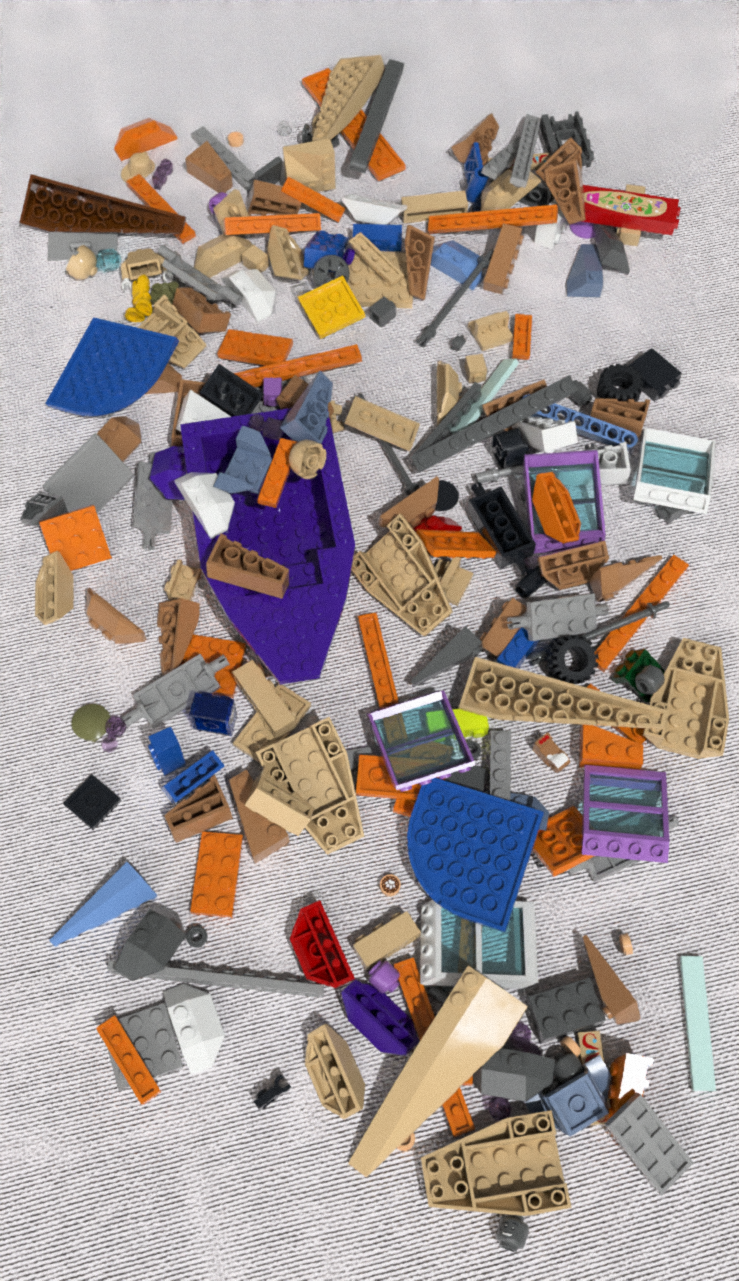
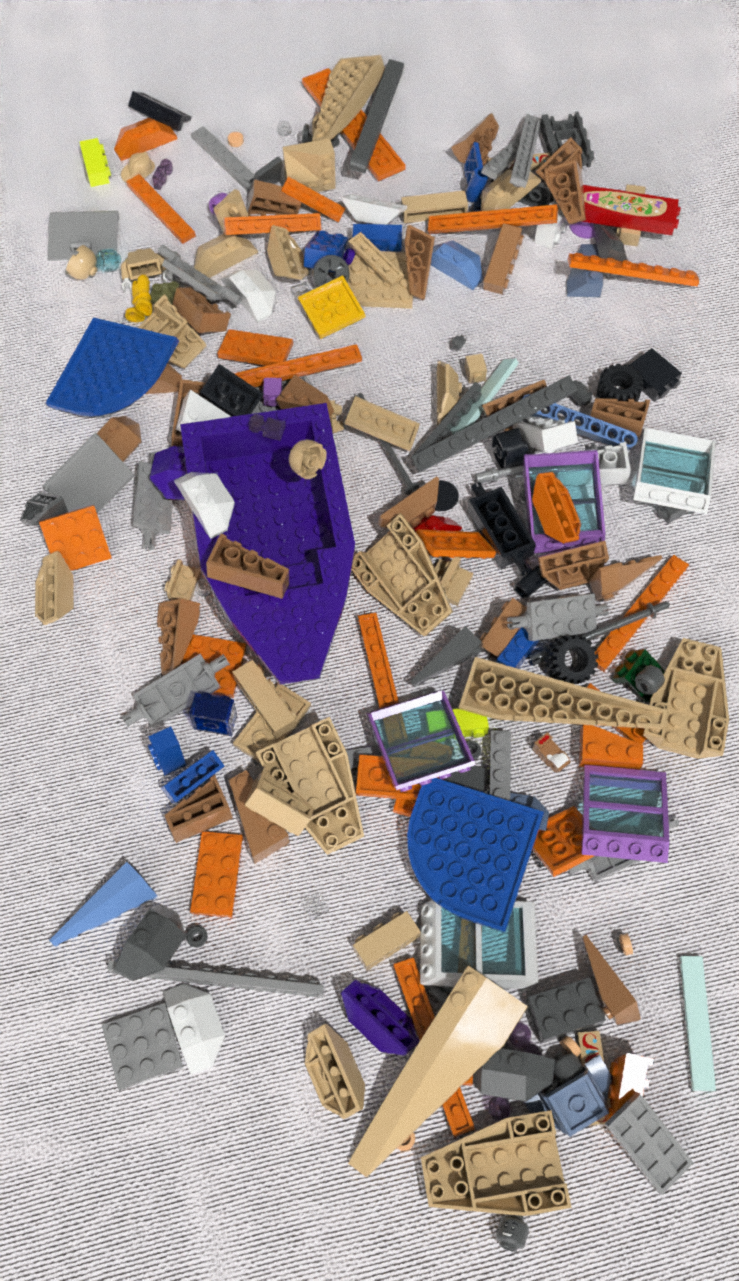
(69, 208): reddish brown wedge -> none
(90, 722): olive dish -> none
(92, 802): black tile -> none
(95, 162): none -> neon yellow brick
(110, 743): clear purple plate -> none
(111, 622): medium nougat wedge -> none
(128, 1060): orange plate -> none
(158, 110): none -> black fence
(209, 168): medium nougat wedge -> none
(248, 465): sand blue piece -> none
(255, 259): tan brick -> none
(266, 1097): black plate -> none
(277, 474): orange plate -> none
(310, 411): sand blue wedge -> none
(319, 948): red wedge -> none
(382, 312): dark grey brick -> none
(384, 977): medium lavender head -> none
(390, 885): tile -> none
(430, 331): dark grey bar -> none
(491, 330): tan bracket -> none
(522, 336): orange plate -> none
(631, 269): none -> orange plate

